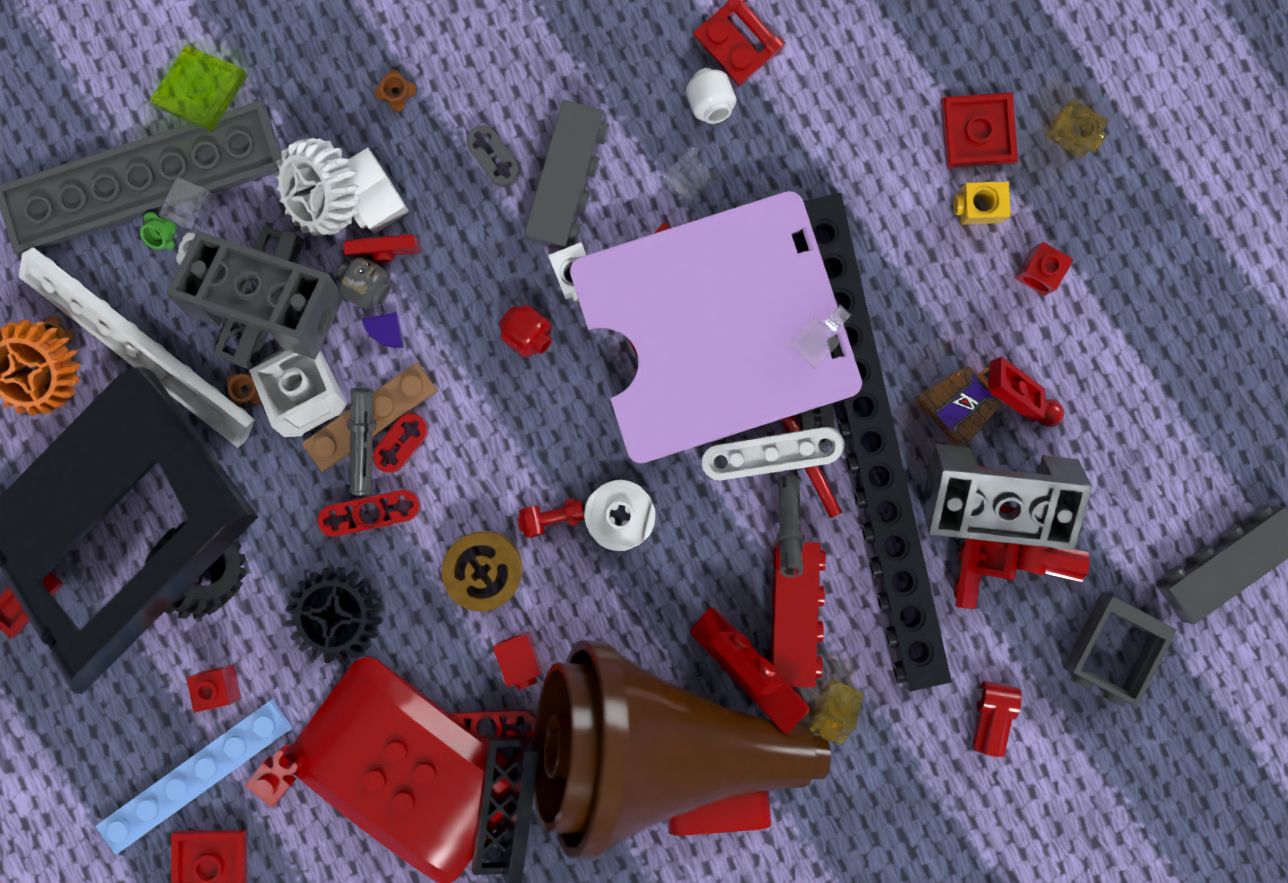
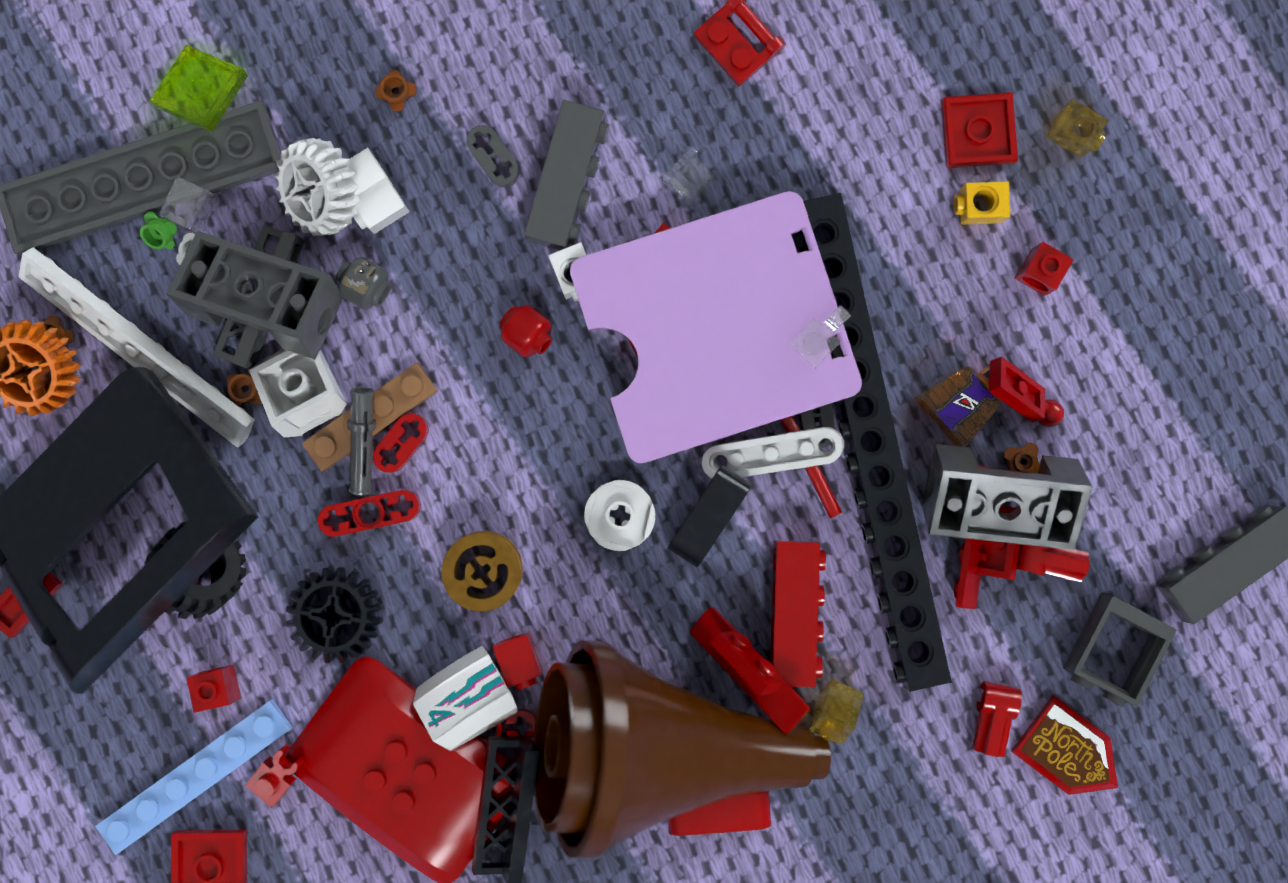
(382, 248): red plate -> none
(385, 329): dark purple tile -> none
(464, 700): none -> white slope
(532, 521): red bar -> none
(709, 516): none -> black beam
(711, 95): white head -> none
(790, 536): dark grey pin -> none
(1028, 452): none -> dark orange plate
(1068, 750): none -> tile

